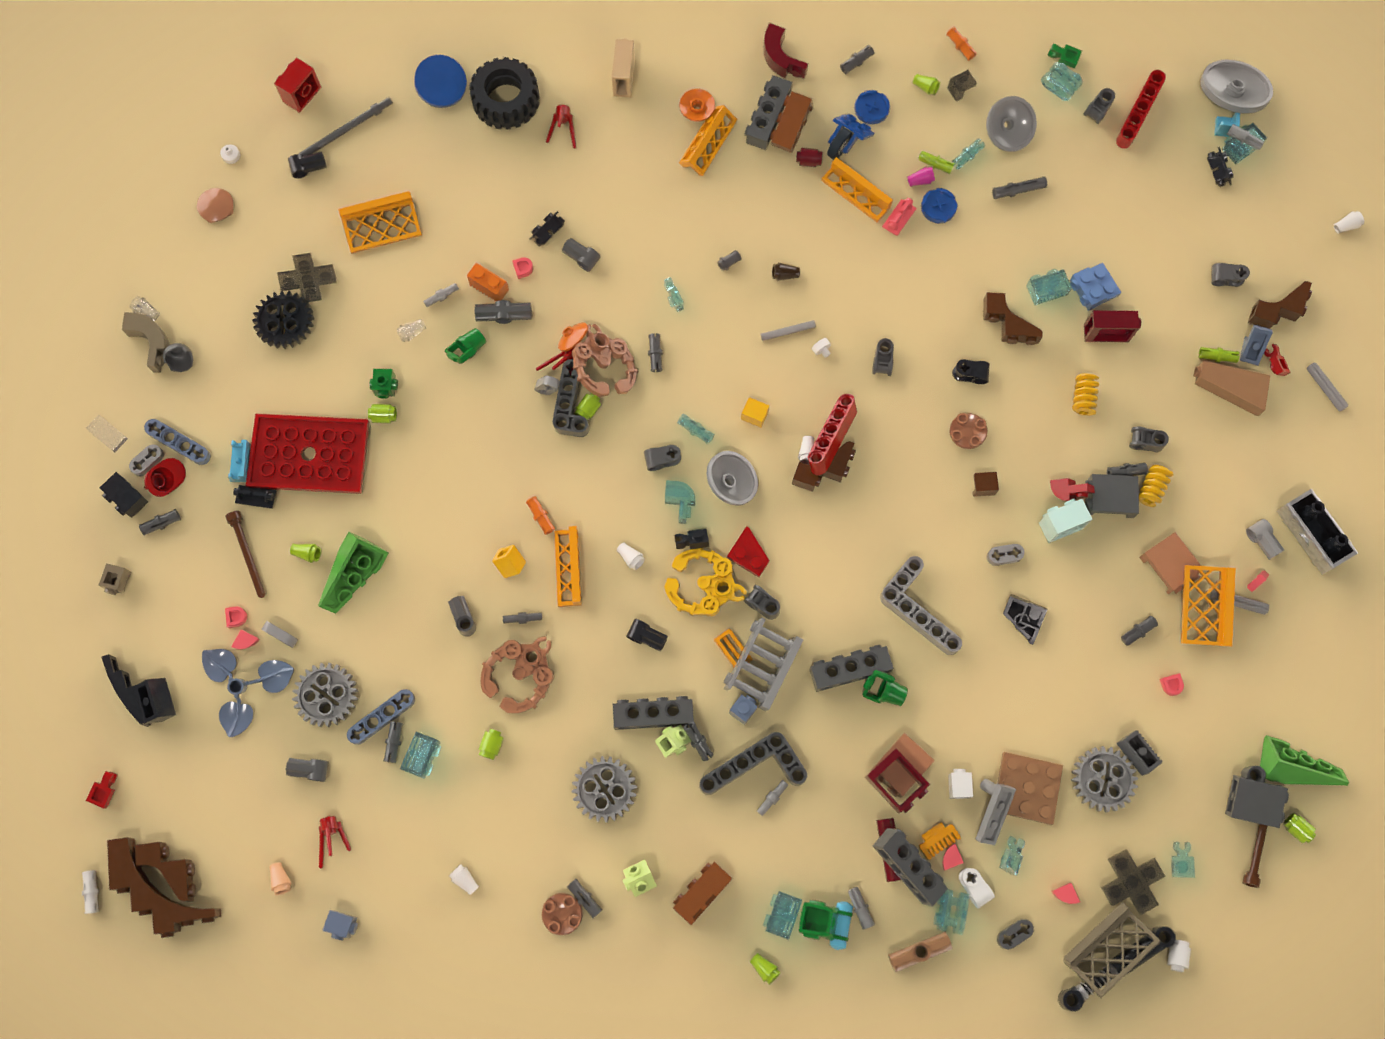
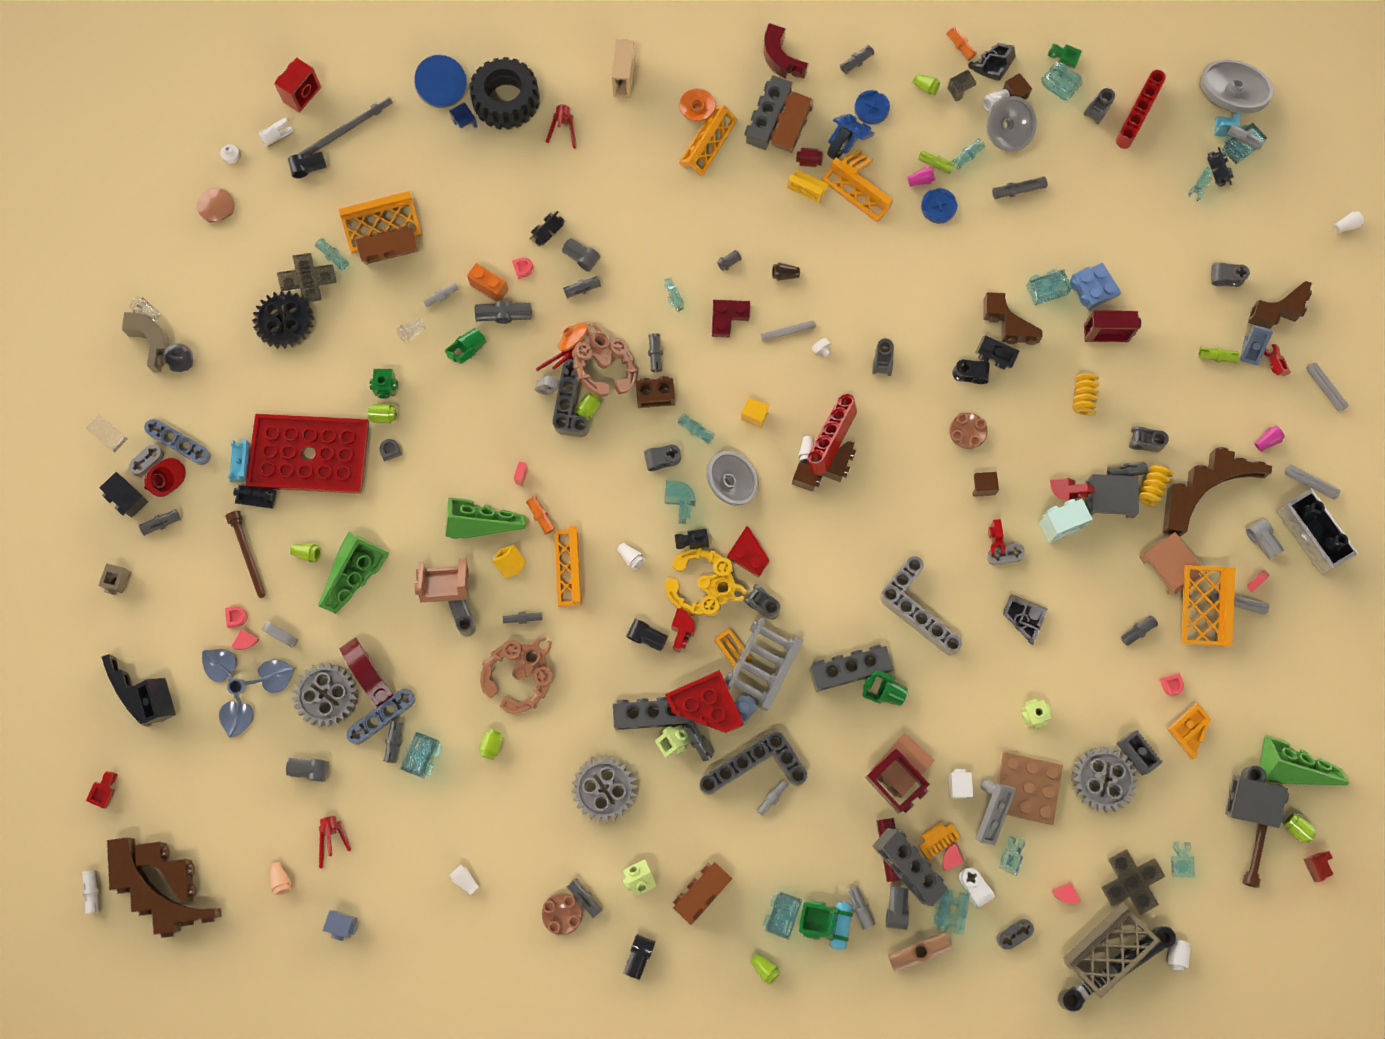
(271, 133): none -> white hinge
(331, 254): none -> clear light blue pin
(365, 672): none -> dark red arch
(387, 245): none -> dark orange wedge
(389, 449): none -> dark grey tile
(442, 583): none -> nougat panel
(462, 116): none -> clear blue panel
(470, 520): none -> bright green wedge
(520, 473): none -> coral tile
(582, 287): none -> dark grey pin
(640, 953): none -> black piece
(655, 397): none -> reddish brown brick
(683, 625): none -> red brick
(706, 703): none -> red plate
(724, 312): none -> dark red plate
(807, 186): none -> yellow panel
(853, 160): none -> light orange tile
(897, 914): none -> dark grey piece
(899, 216): coral hinge -> none
(992, 98): none -> white cone
(994, 62): none -> black slope
(996, 351): none -> black brick
(996, 533): none -> red plate
(1018, 87): none -> reddish brown panel
(1031, 718): none -> yellowish green brick
(1190, 729): none -> light orange wing
(1203, 181): none -> clear light blue plate
(1221, 468): none -> reddish brown arch
(1234, 385): medium nougat slope -> none
(1270, 438): none -> dark pink cone
(1312, 481): none -> light grey axle
(1319, 866): none -> clear red panel

